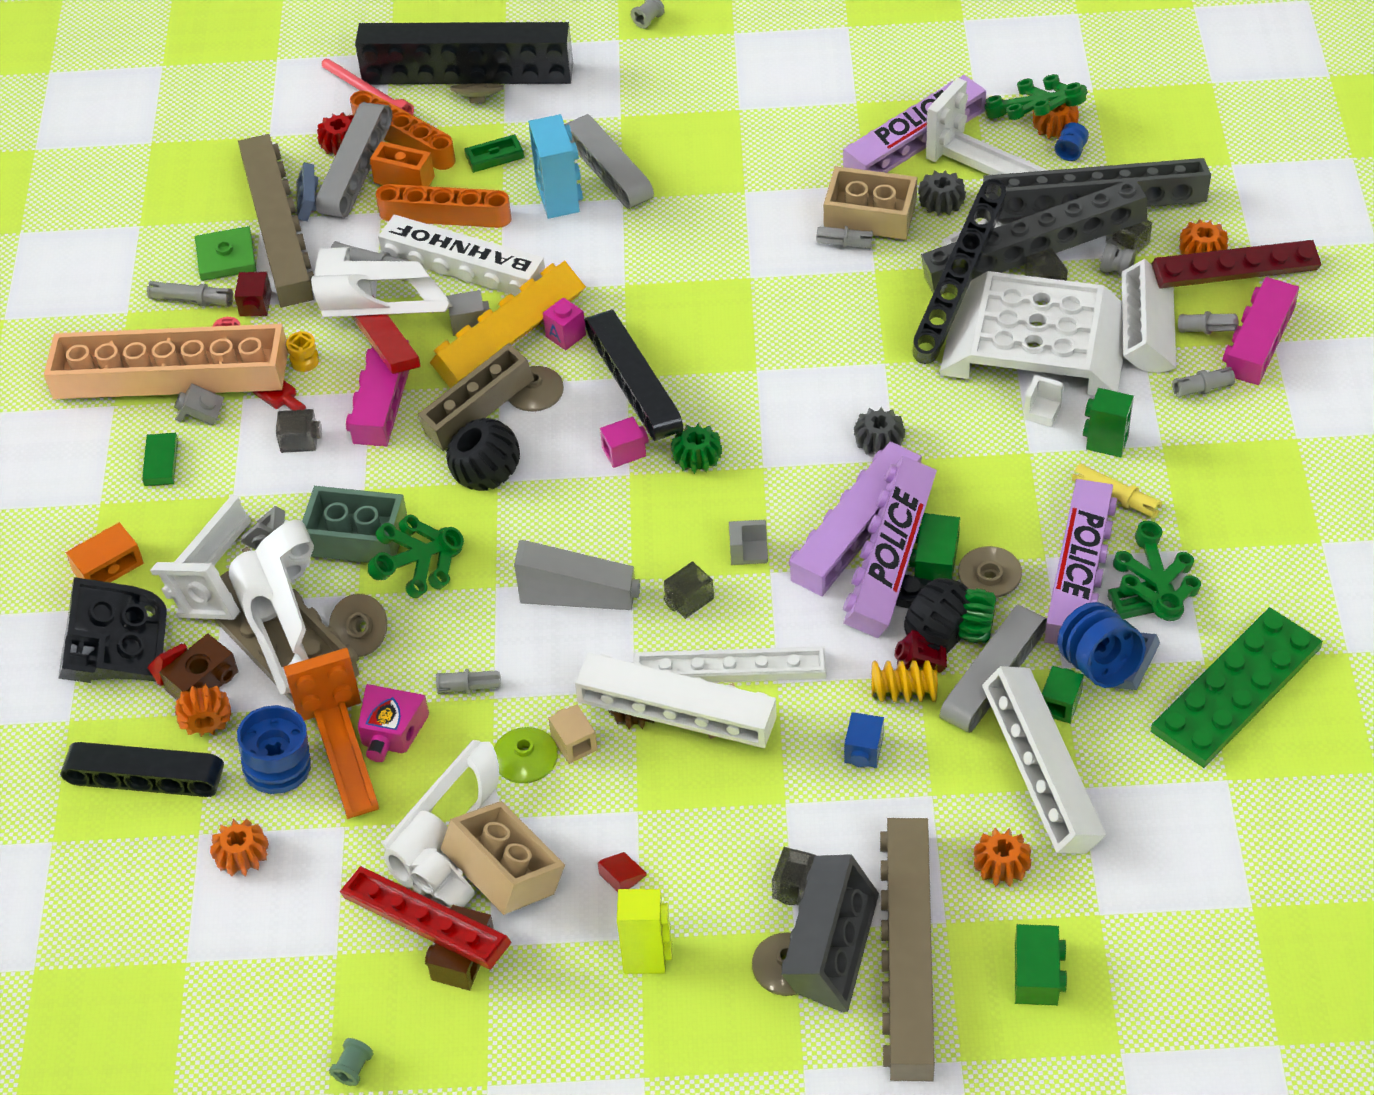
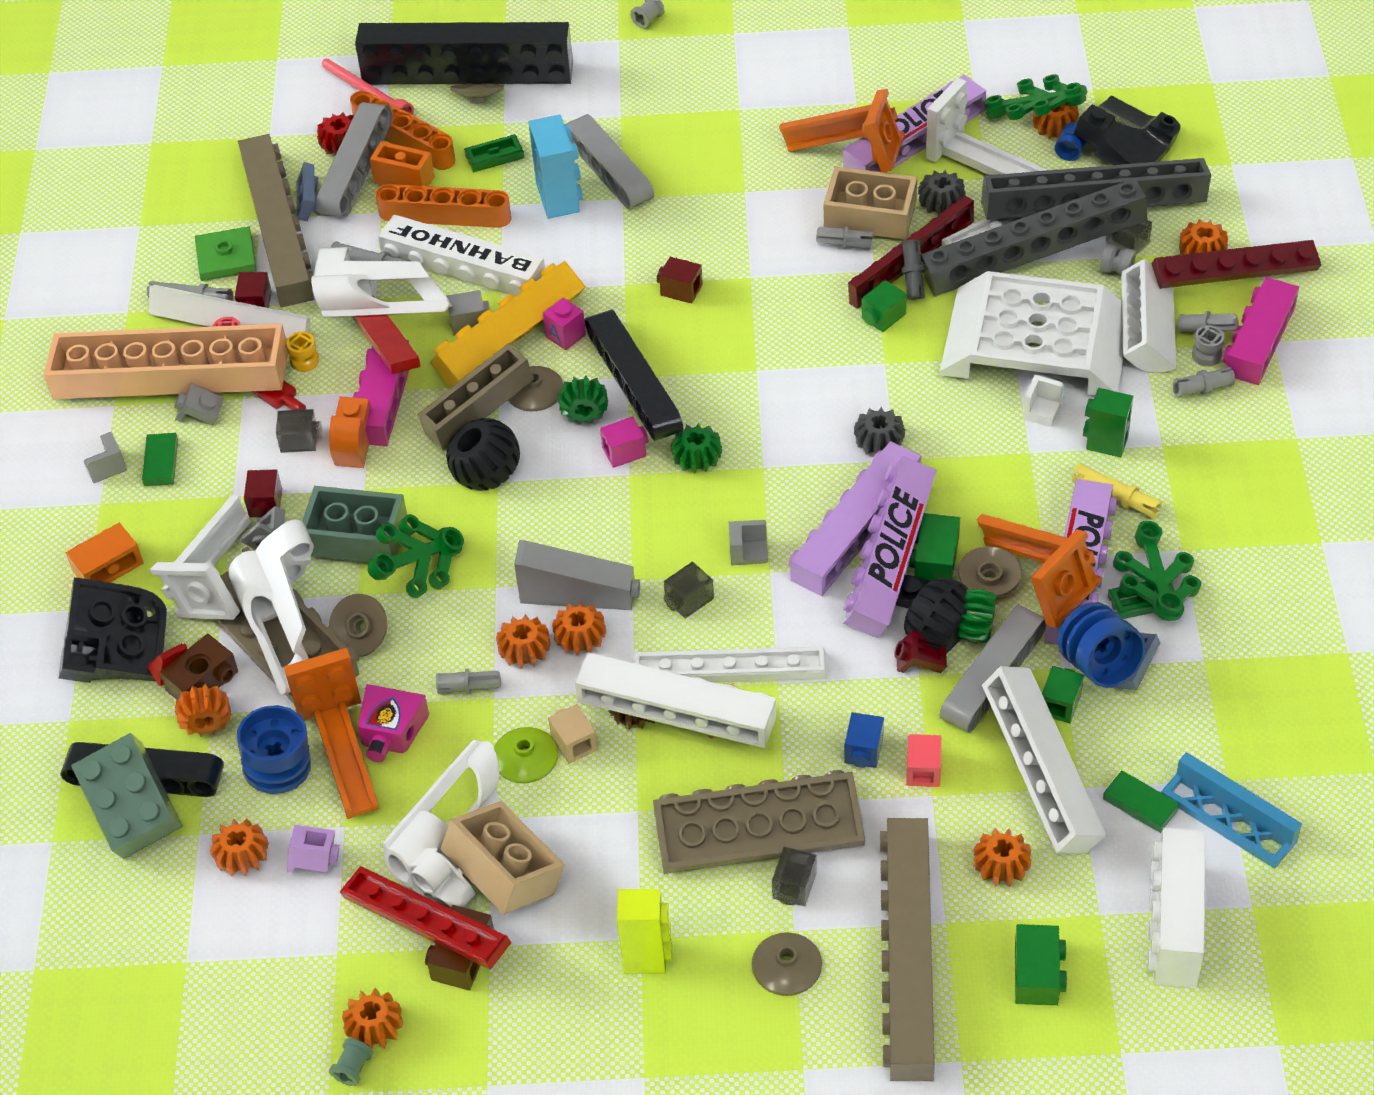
(106, 463): none -> light grey panel
(126, 796): none -> sand green brick
(207, 309): none -> white tile
(262, 491): none -> dark red brick
(312, 849): none -> lavender brick
(347, 432): none -> orange brick
(379, 1008): none -> orange gear
(523, 641): none -> orange gear
(579, 628): none -> orange gear
(583, 400): none -> green gear
(620, 871): red slope -> none
(680, 279): none -> dark red brick
(758, 821): none -> dark tan bracket
(830, 931): dark grey slope -> none
(870, 121): none -> orange bracket
(884, 306): none -> green brick
(890, 266): none -> dark red plate
(904, 681): yellow piece -> none
(913, 269): none -> dark grey pin
(923, 760): none -> coral panel
(963, 258): black beam -> none
(1045, 265): clear smoke brick -> none
(1066, 568): none -> orange bracket
(1126, 133): none -> black slope
(1141, 801): none -> green tile
(1177, 908): none -> white brick
(1208, 345): none -> light grey wheel
(1236, 687): green plate -> none
(1241, 805): none -> dark azure fence

